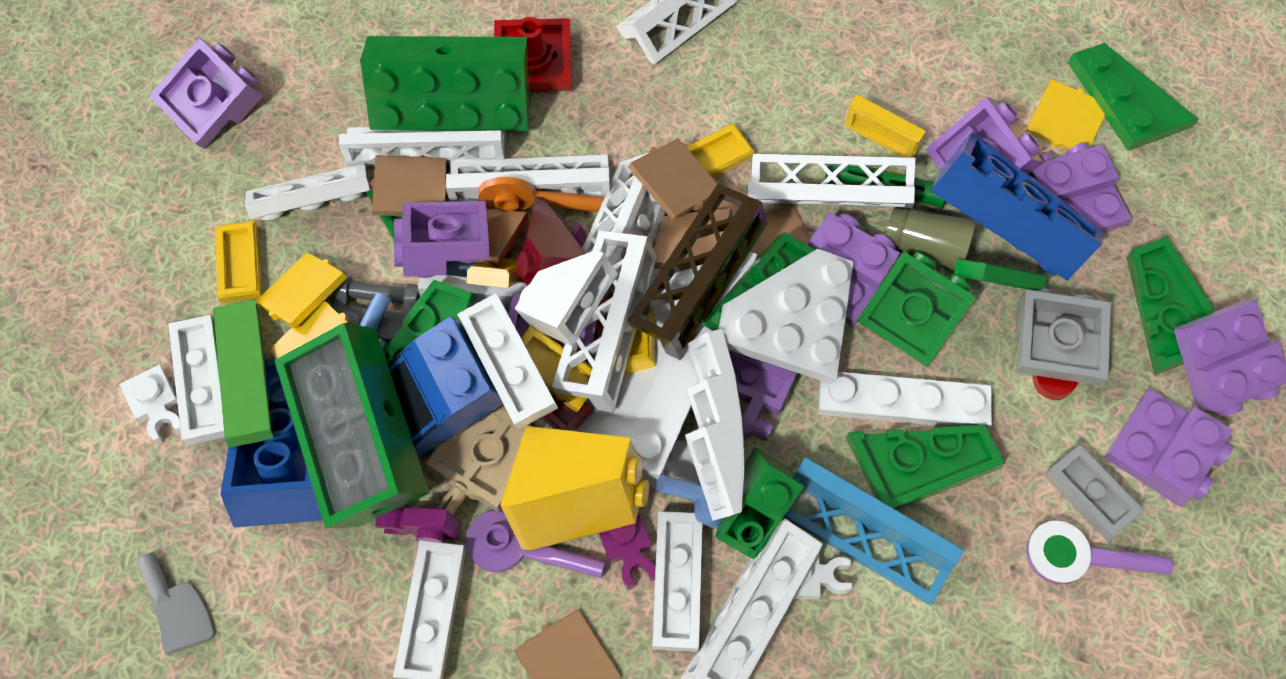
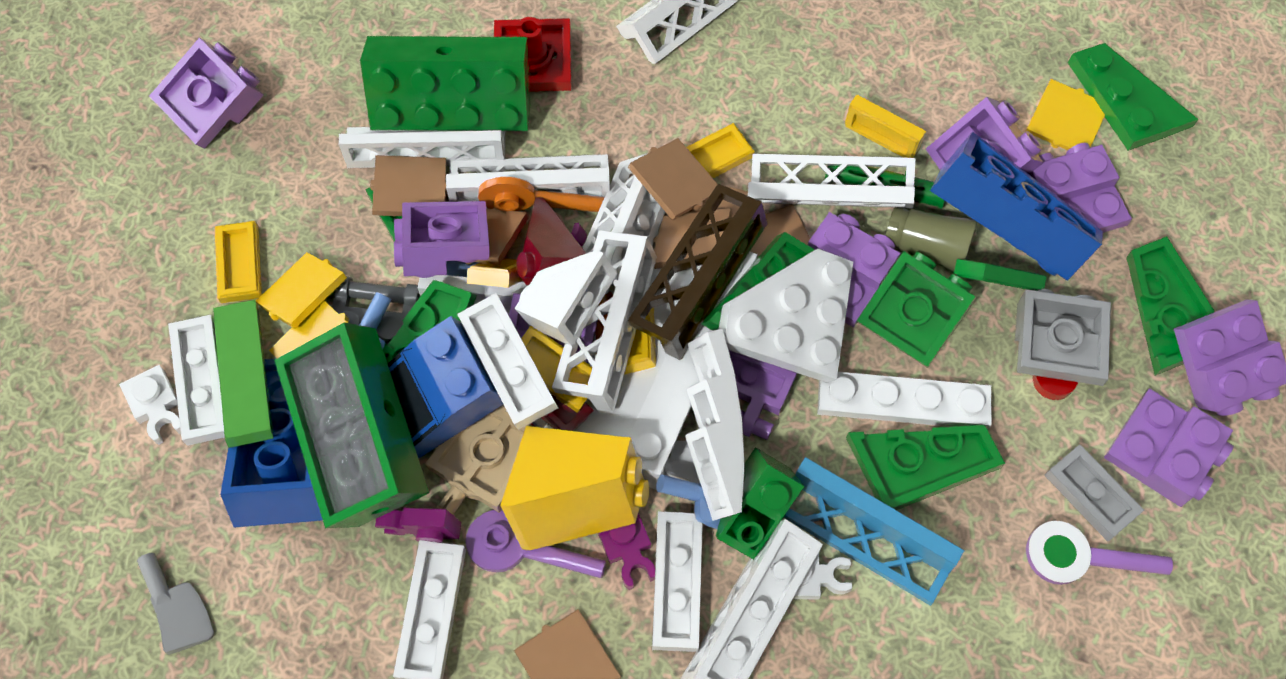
(307, 192): white plate -> none

